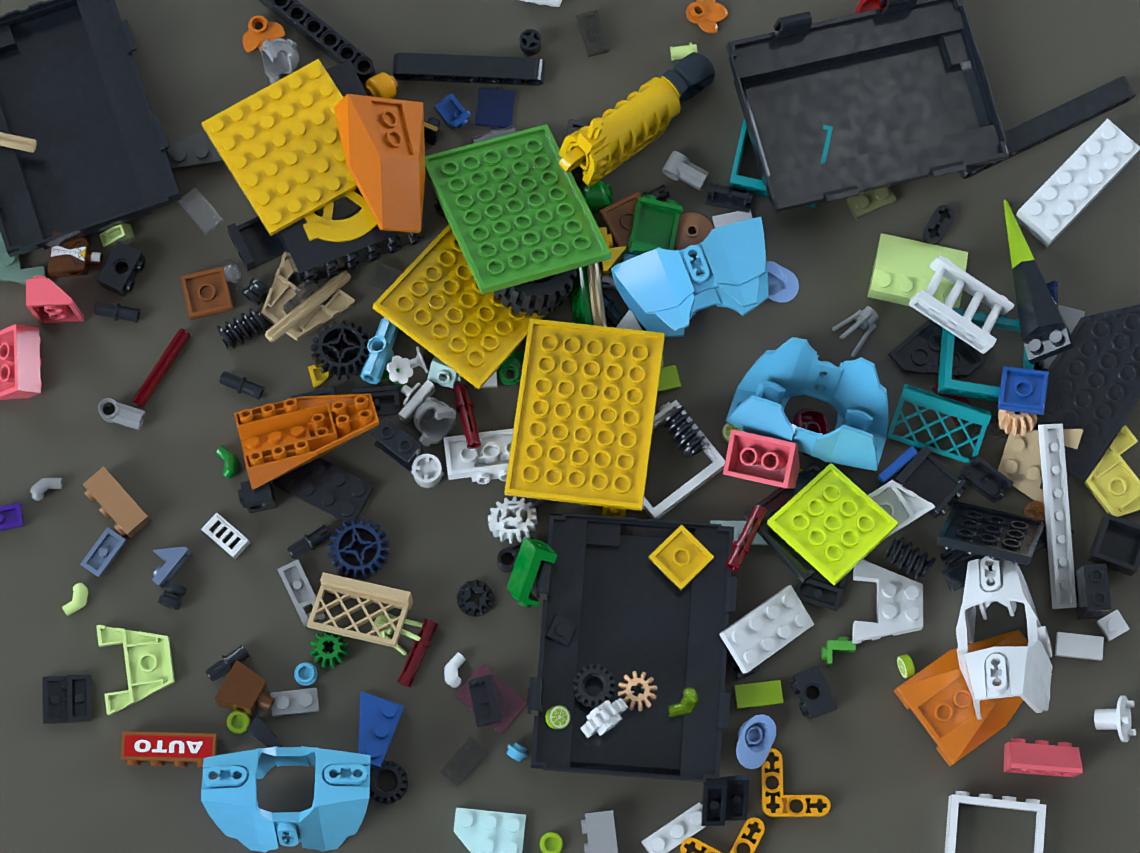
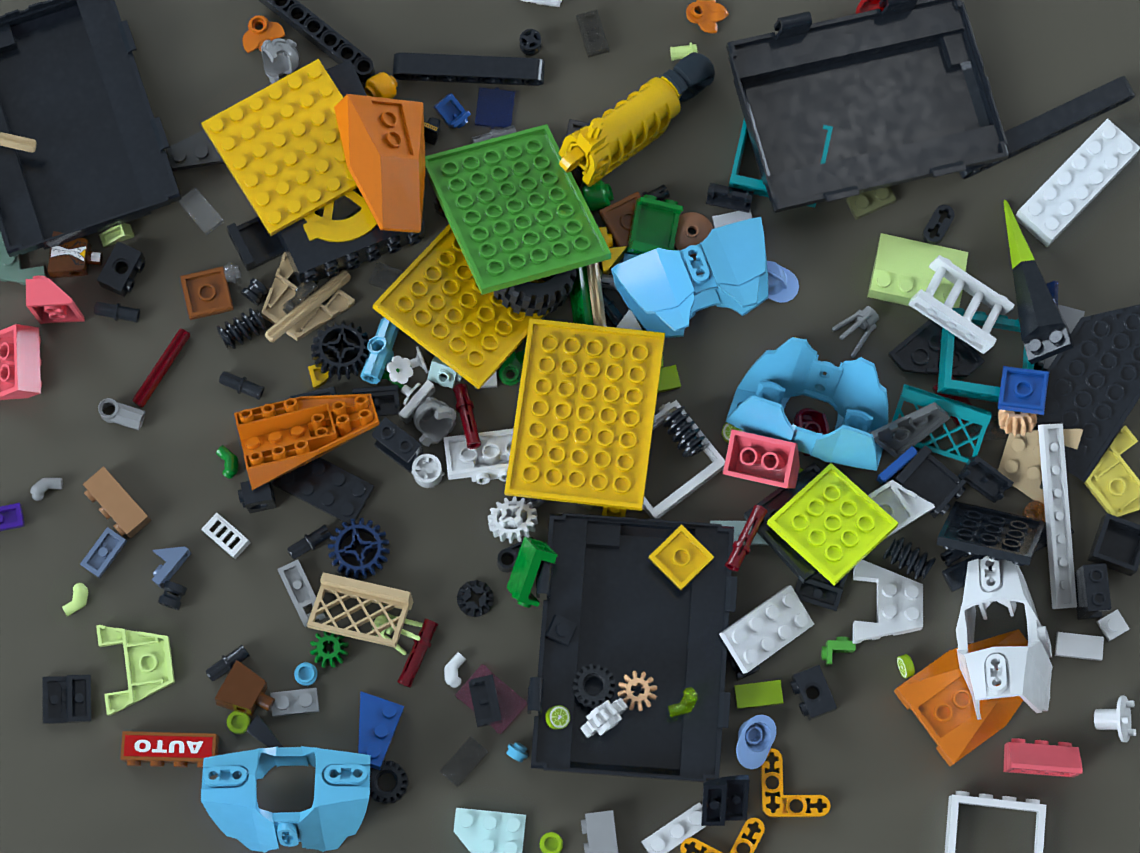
(680, 168): light grey piece -> none
(910, 429): none -> dark grey wing

